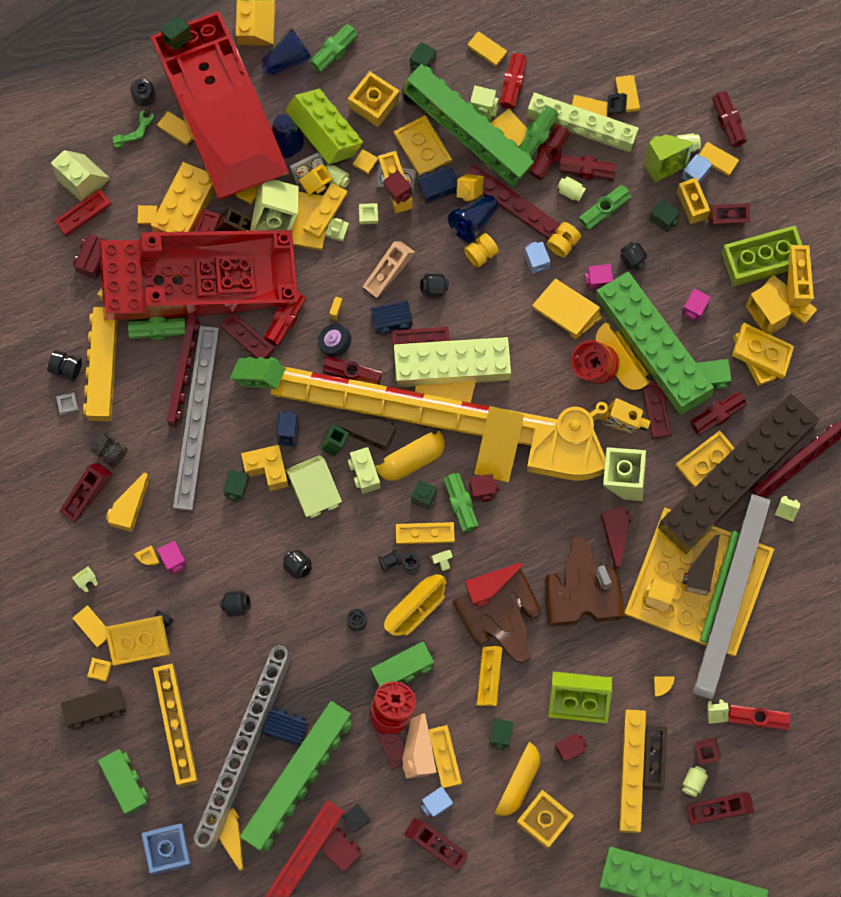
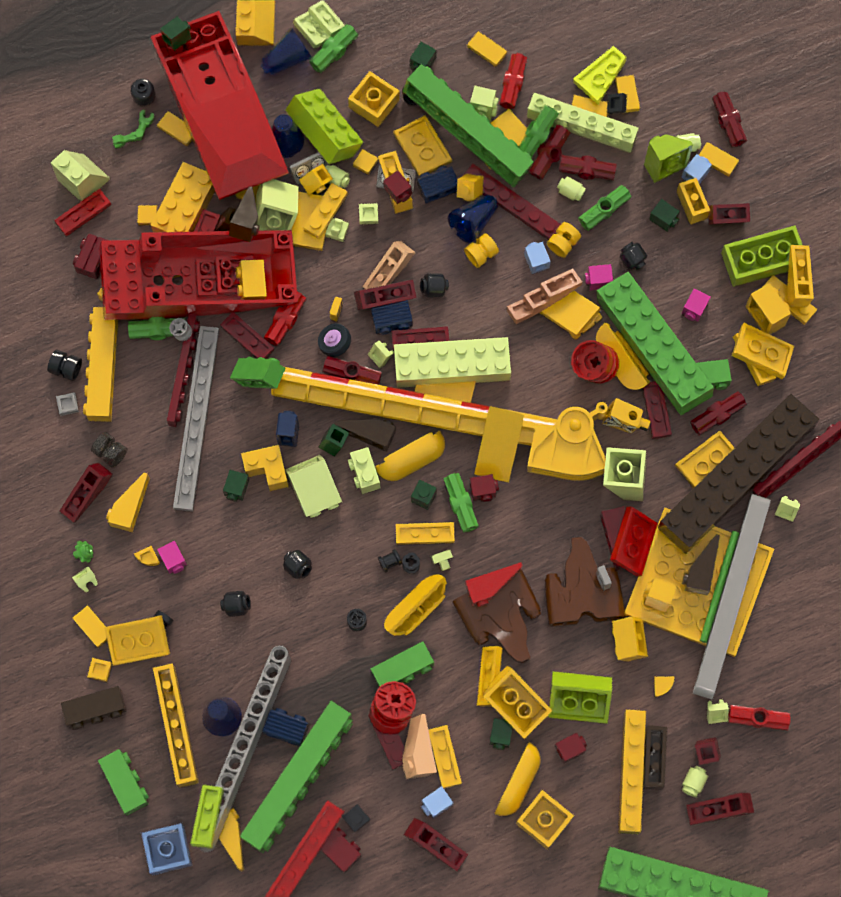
(83, 551): none -> bright green plant
(180, 325): none -> light grey wheel
(207, 816): none -> lime tile
(222, 716): none -> clear blue cone
(245, 219): none -> dark brown slope
(251, 279): none -> yellow brick
(318, 24): none -> yellowish green slope
(380, 354): none -> yellowish green tile
(385, 294): none -> dark red slope
(516, 702): none -> yellow slope
(545, 296): none -> nougat slope
(600, 74): none -> neon yellow wing
(629, 639): none -> yellow brick
(634, 541): none -> red plate

